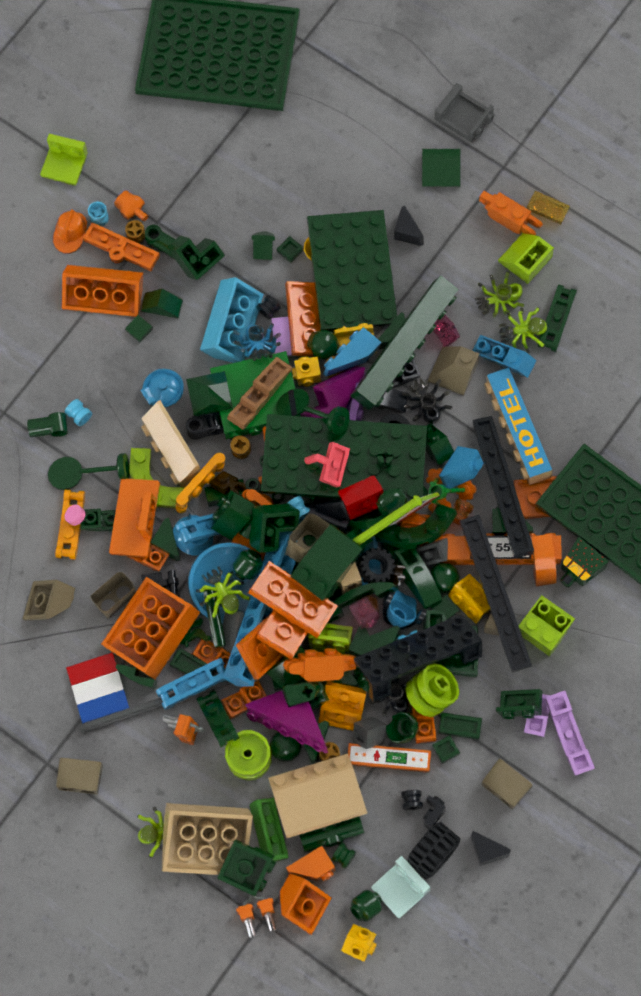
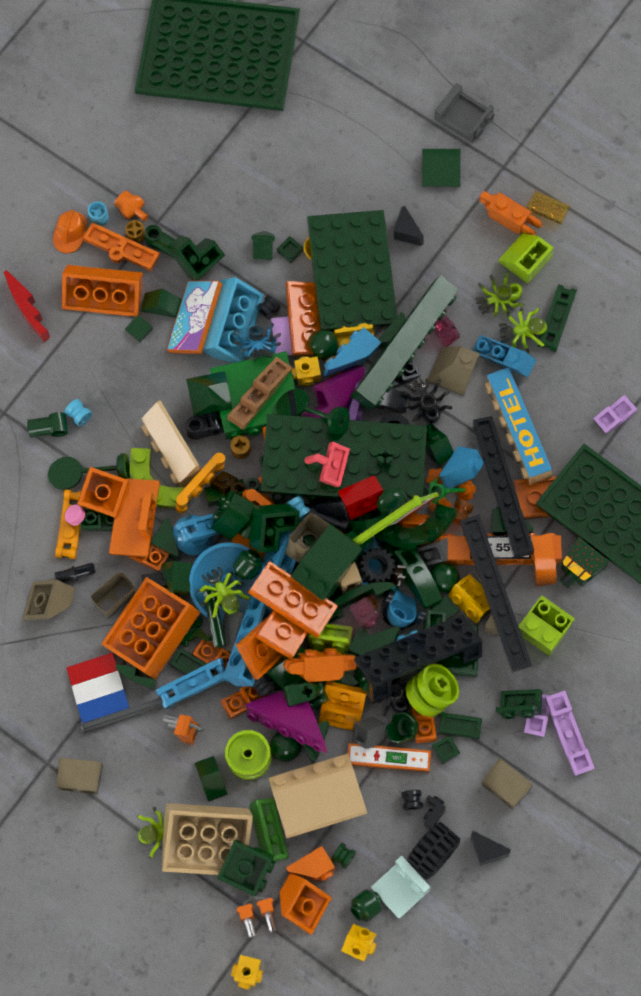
(25, 302): none -> red slope
(64, 159): lime bracket -> none
(75, 572): none -> black axle
(102, 492): none -> orange slope
(163, 386): dark azure piece -> none
(177, 576): none -> dark green slope
(194, 317): none -> tile
(211, 778): none -> dark green slope
(217, 718): dark green plate -> none
(247, 964): none -> yellow brick
(263, 685): none -> black wheel
(331, 834): dark green piece -> none
(333, 750): pearl gold wheel -> none
(616, 414): none -> lavender slope

